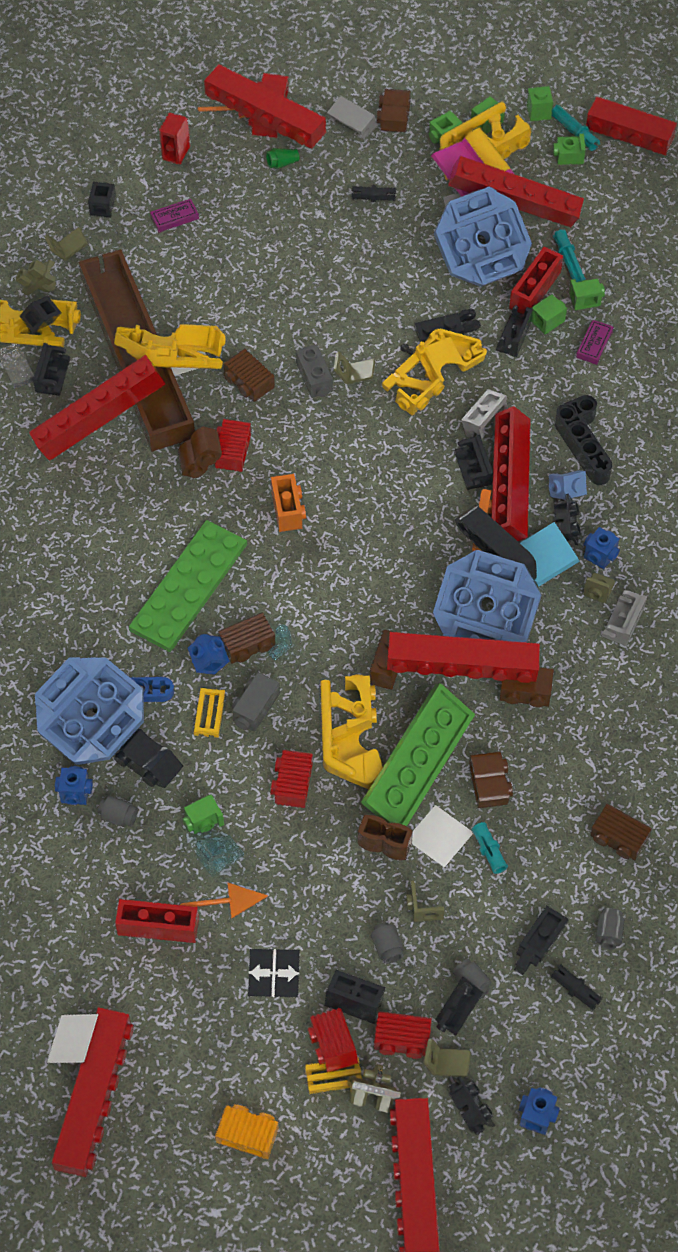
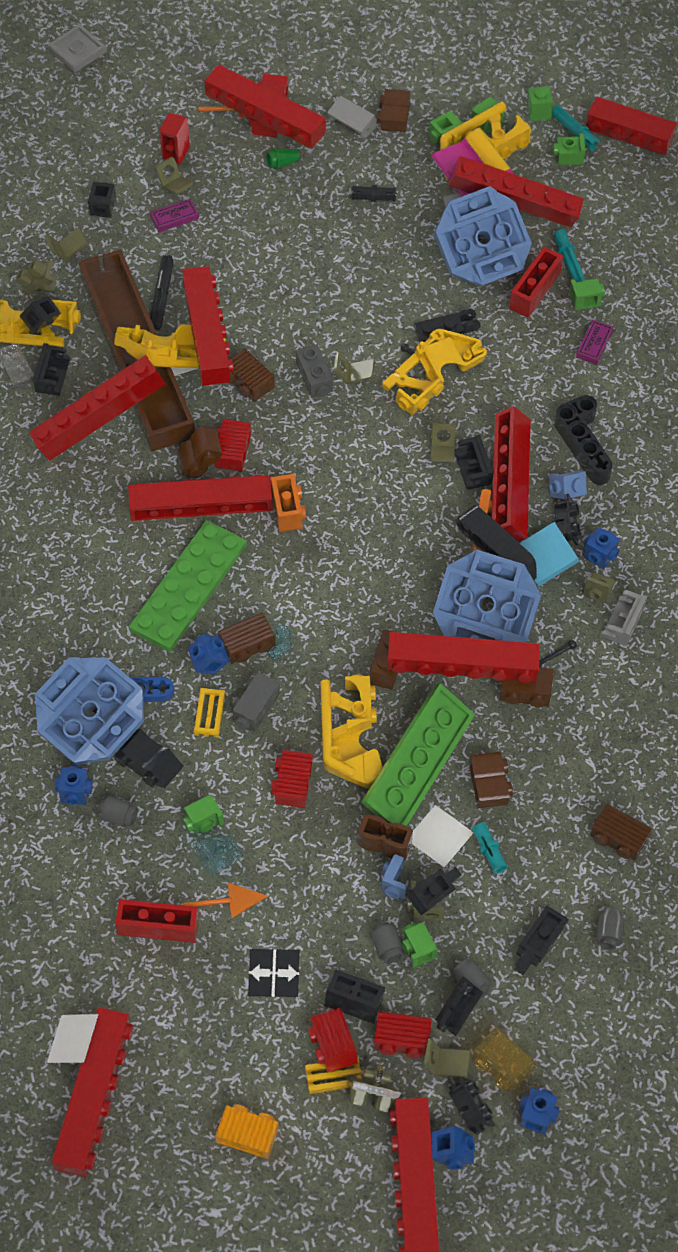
(77, 48): none -> light grey plate
(161, 291): none -> black axle
(173, 183): none -> olive bracket
(200, 497): none -> red brick
(206, 326): none -> red brick
(391, 873): none -> medium blue bracket
(418, 944): none -> bright green brick
(432, 890): none -> black hinge
(443, 450): none -> olive bracket
(453, 1147): none -> blue brick
(483, 412): light grey hinge -> none
(503, 1061): none -> clear yellow brick
(515, 332): black hinge -> none
(549, 314): bright green brick -> none
(570, 645): none -> black hinge
(576, 987): black pin -> none

